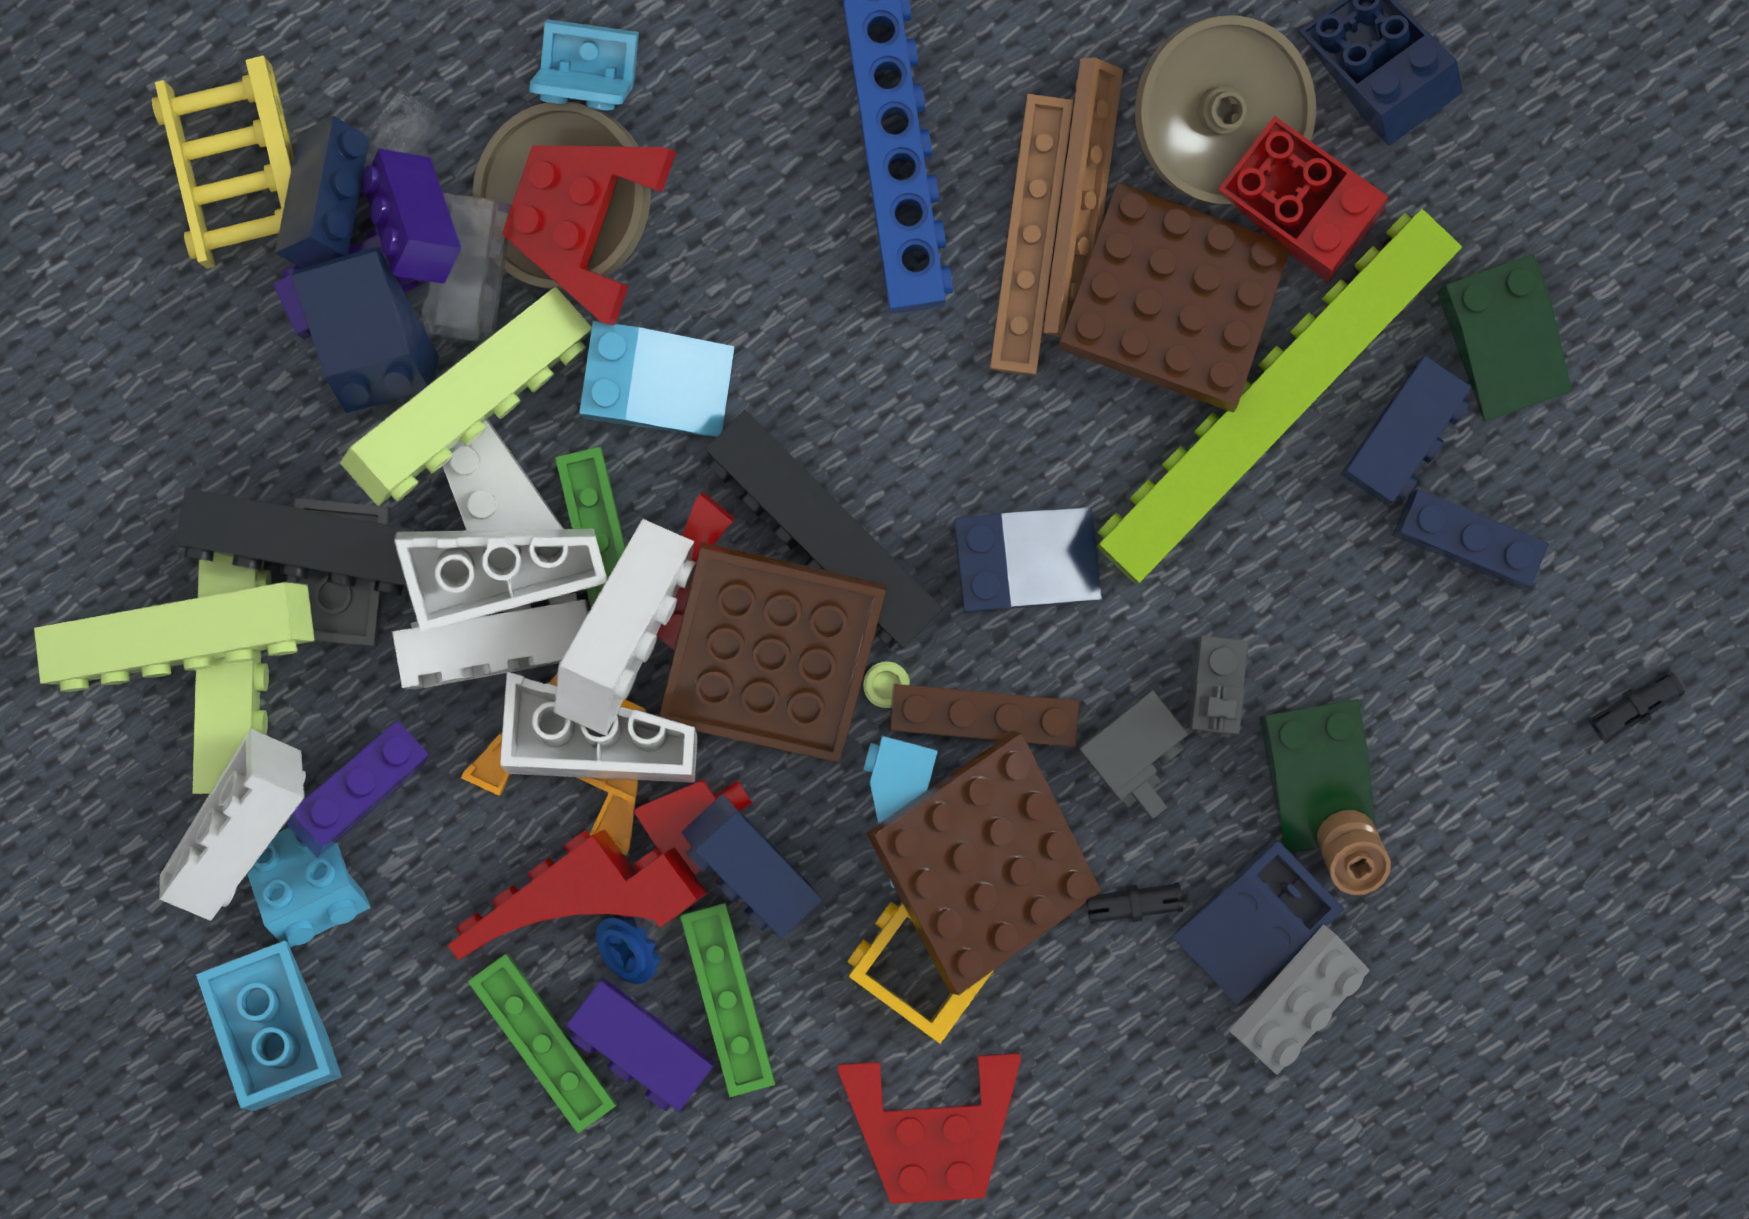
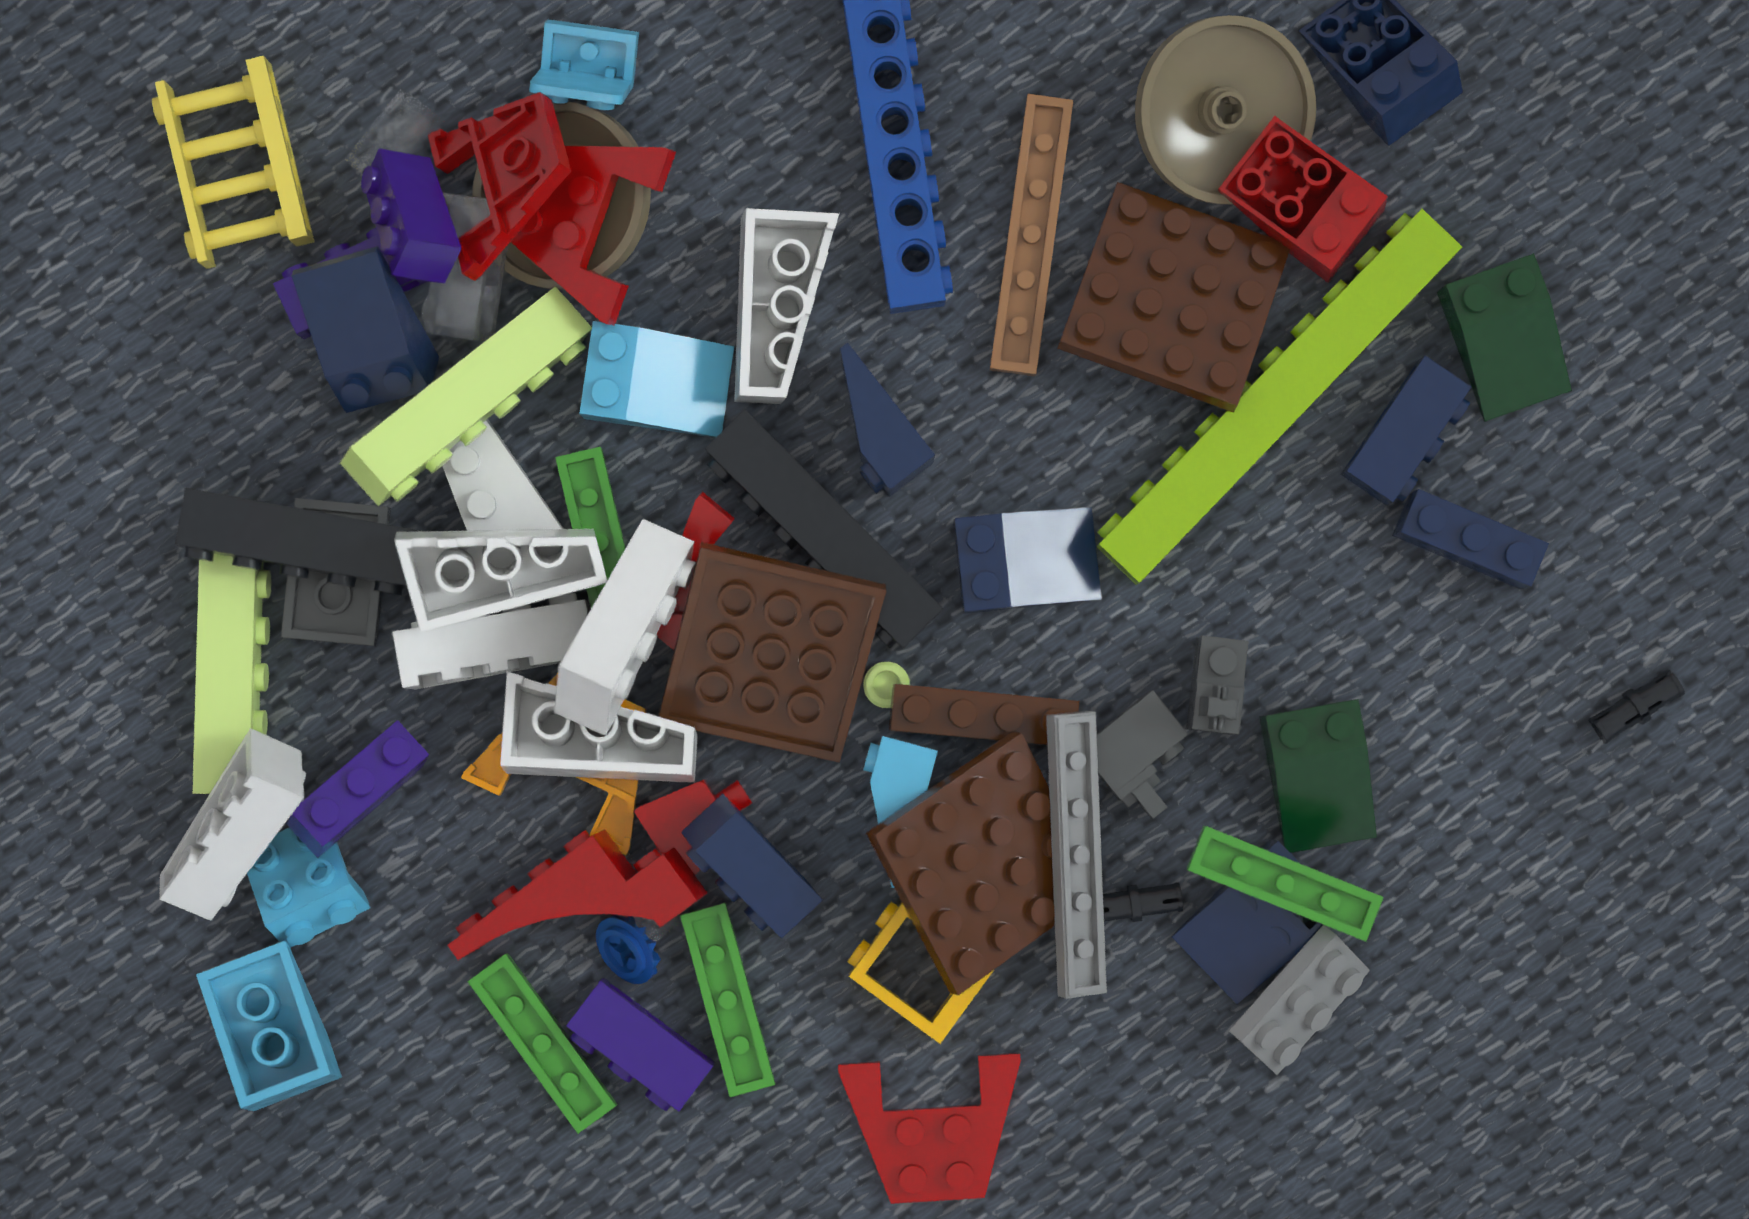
(173, 635): yellowish green brick -> none
(322, 193): dark blue brick -> none
(519, 167): none -> red wing
(776, 296): none -> white wedge
(885, 438): none -> dark blue slope
(1076, 854): none -> light grey tile
(1083, 185): medium nougat plate -> none
(1284, 883): none -> bright green plate
(1353, 852): medium nougat wheel -> none

